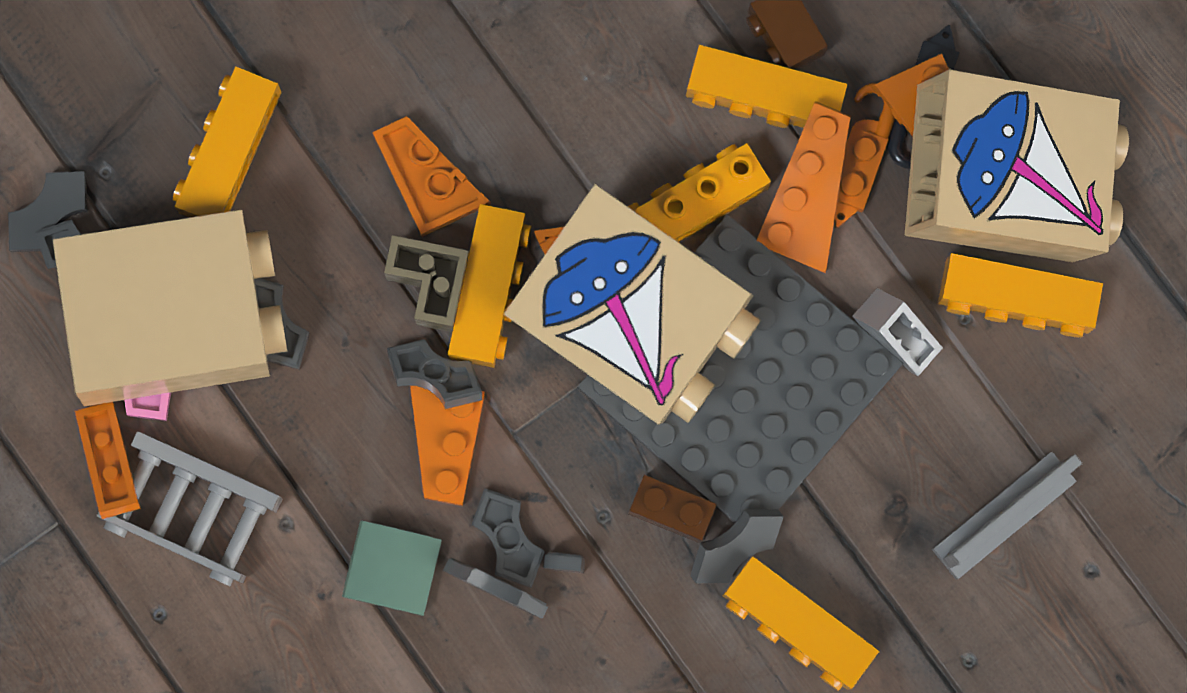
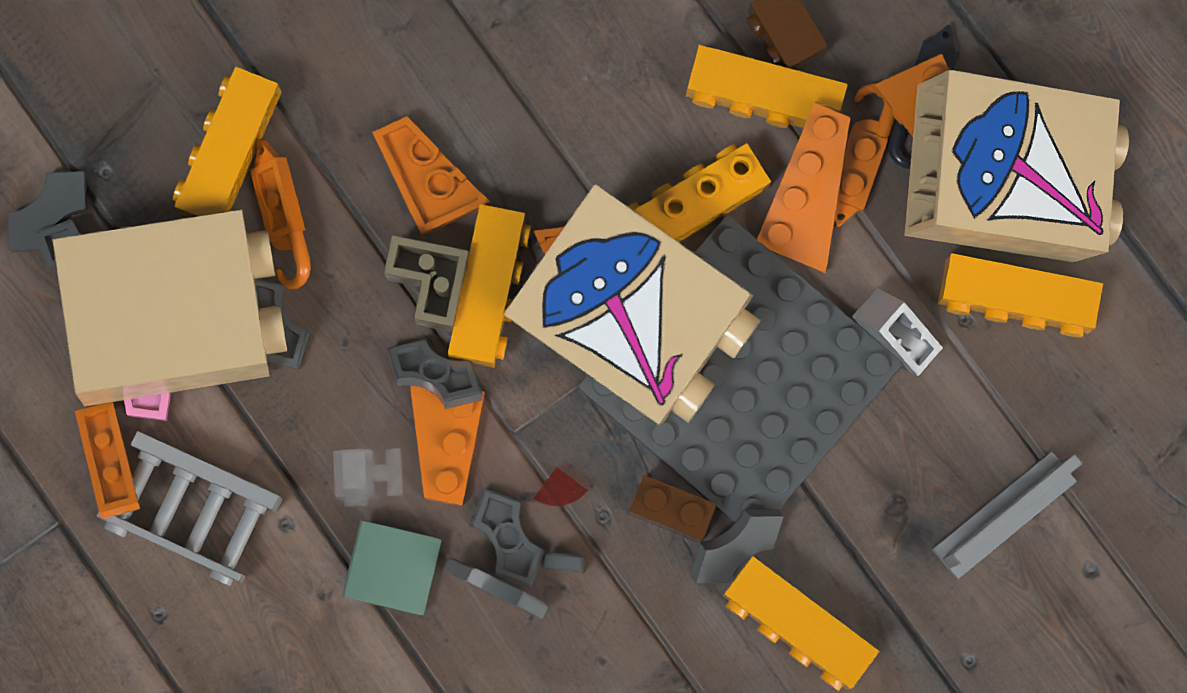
(280, 211): none -> orange plate
(357, 475): none -> clear brick
(559, 490): none -> clear red tile

